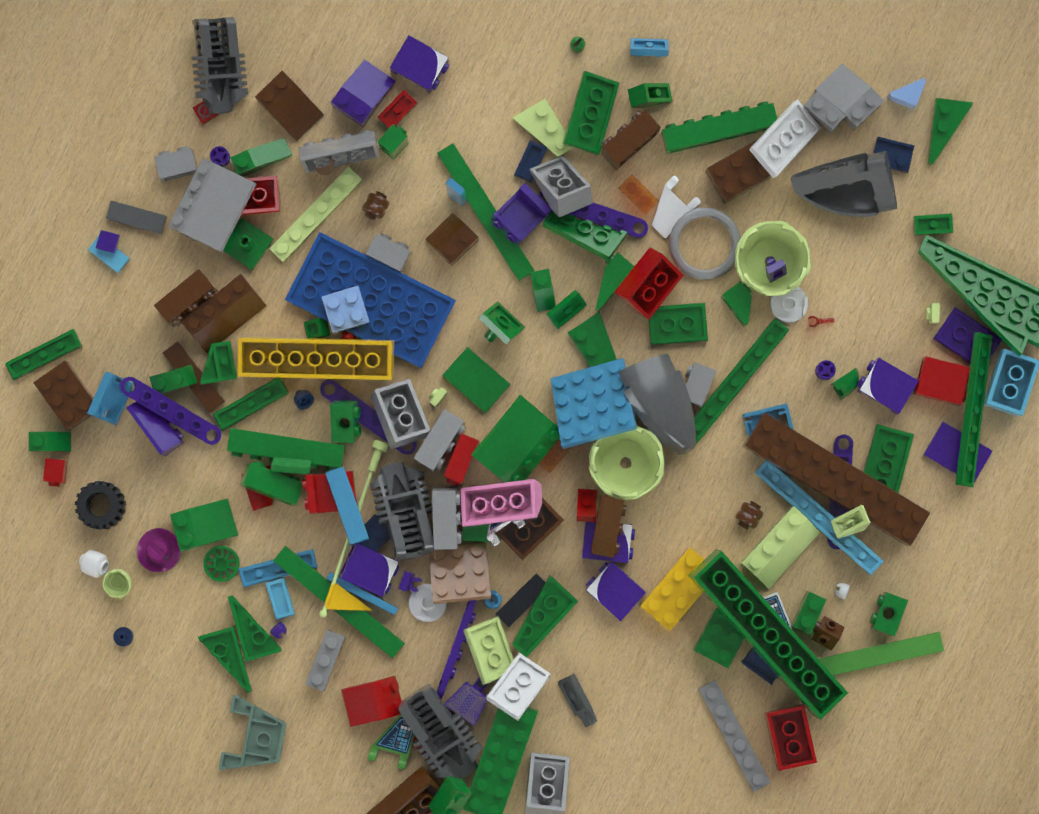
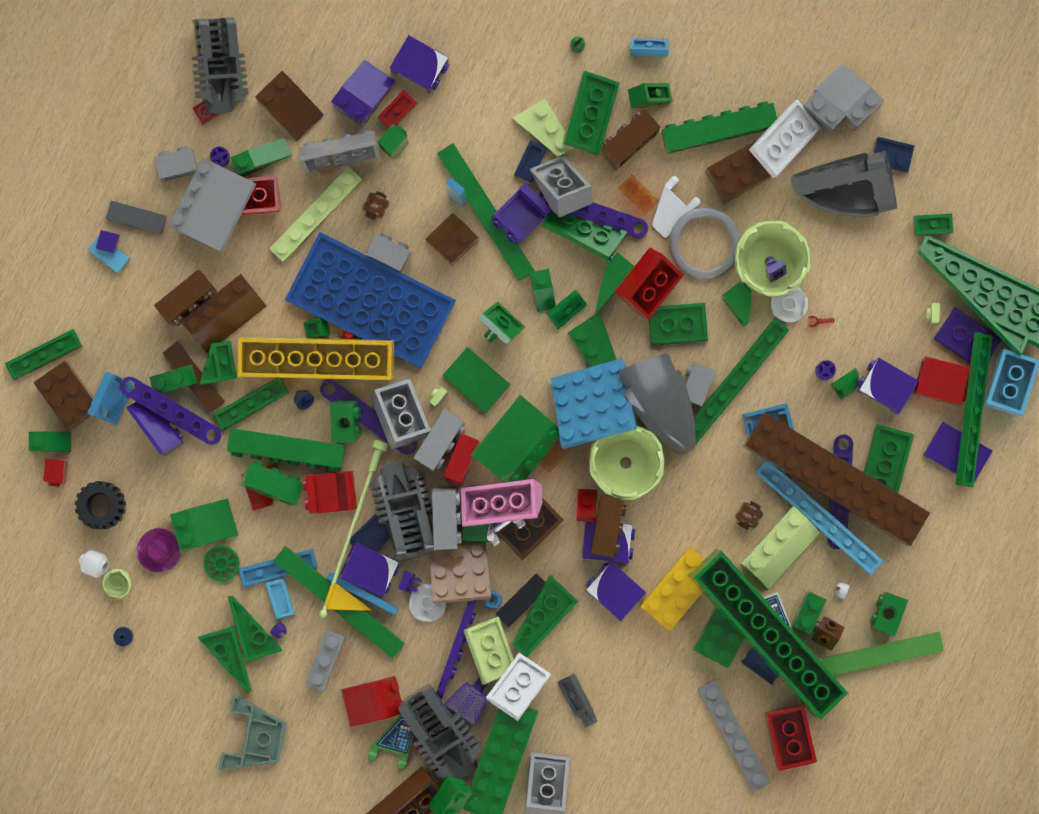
(247, 244): green tile -> none
(291, 465): green tile -> none
(345, 309): light blue plate -> none
(347, 505): dark azure tile -> none
(851, 522): yellowish green slope -> none
(909, 94): light blue slope -> none
(946, 119): green wing -> none

